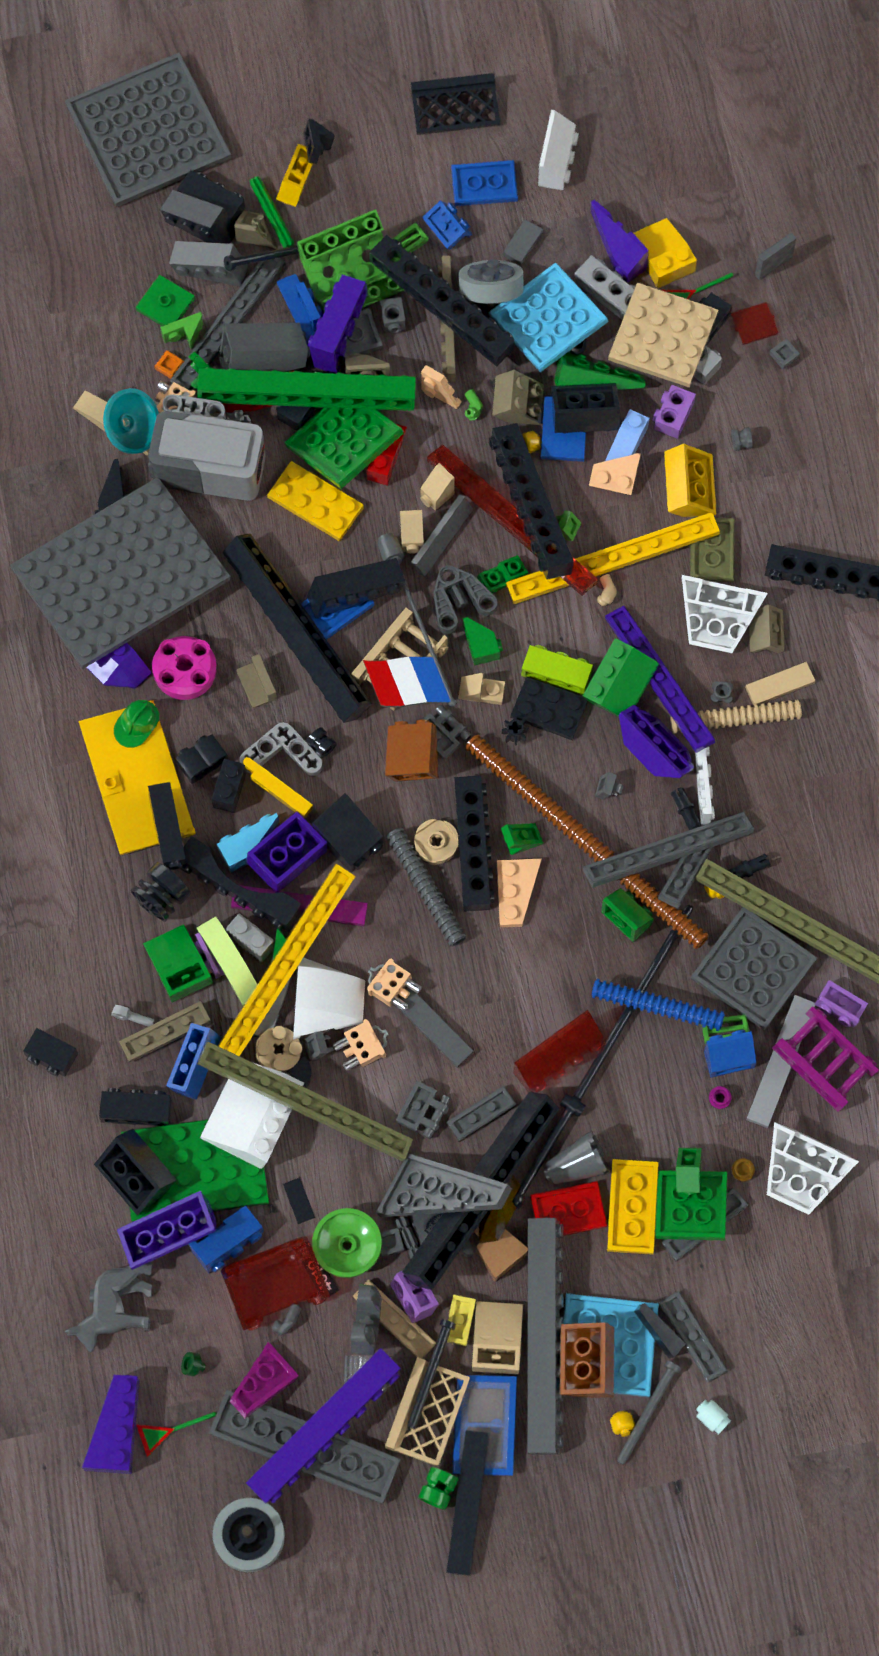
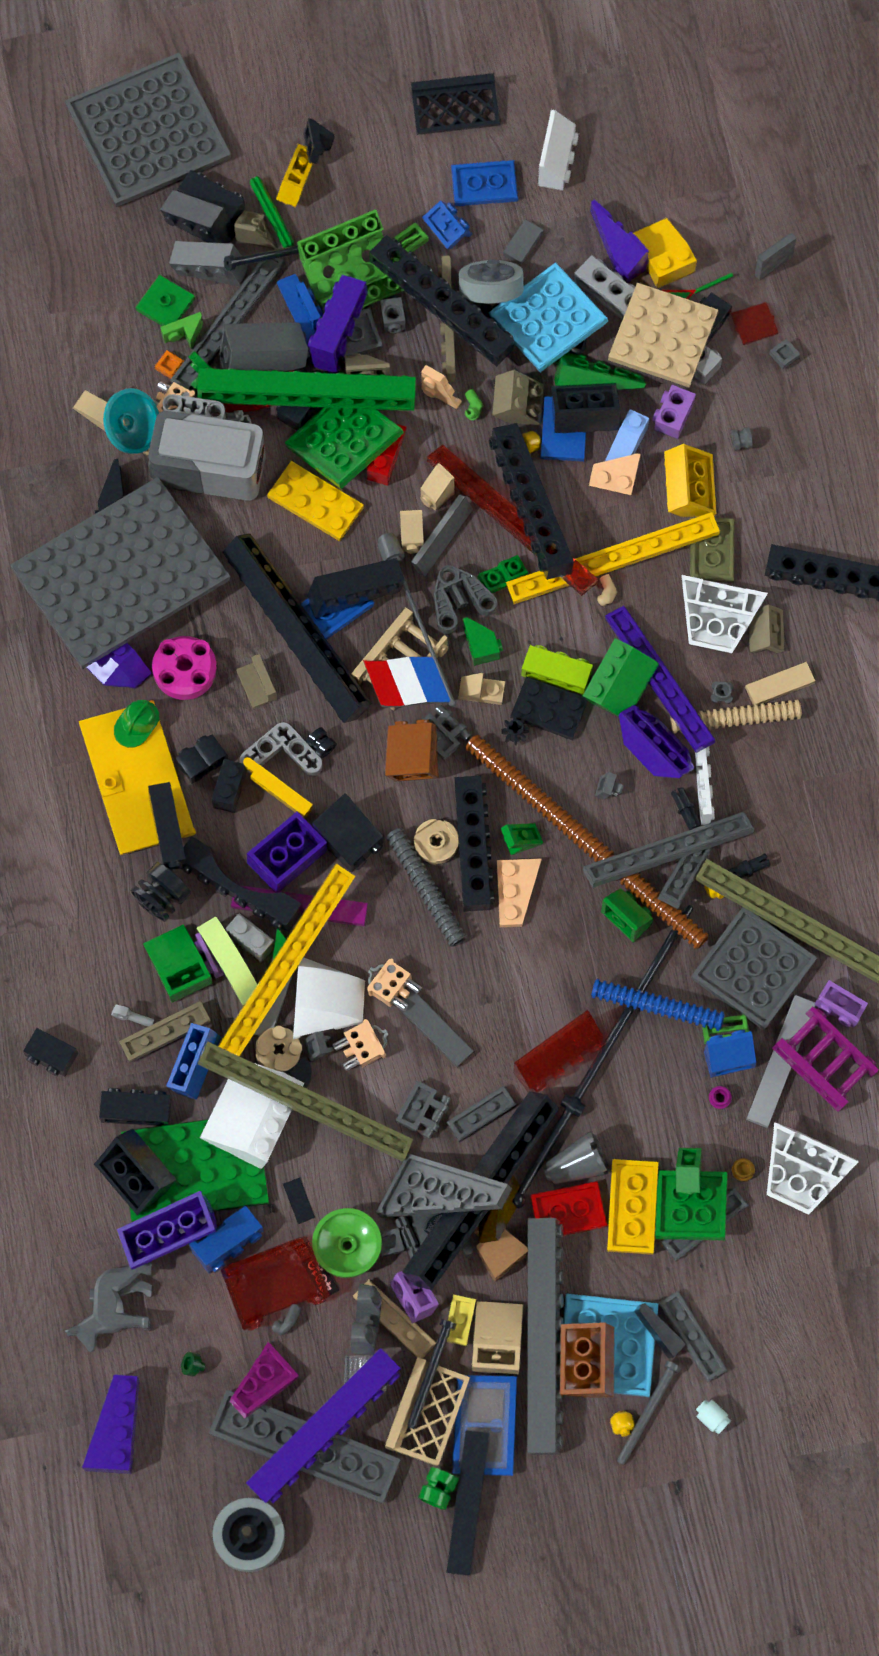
(154, 1436): piece -> none
(235, 847): medium azure slope -> none
(568, 524): bright green tile -> none

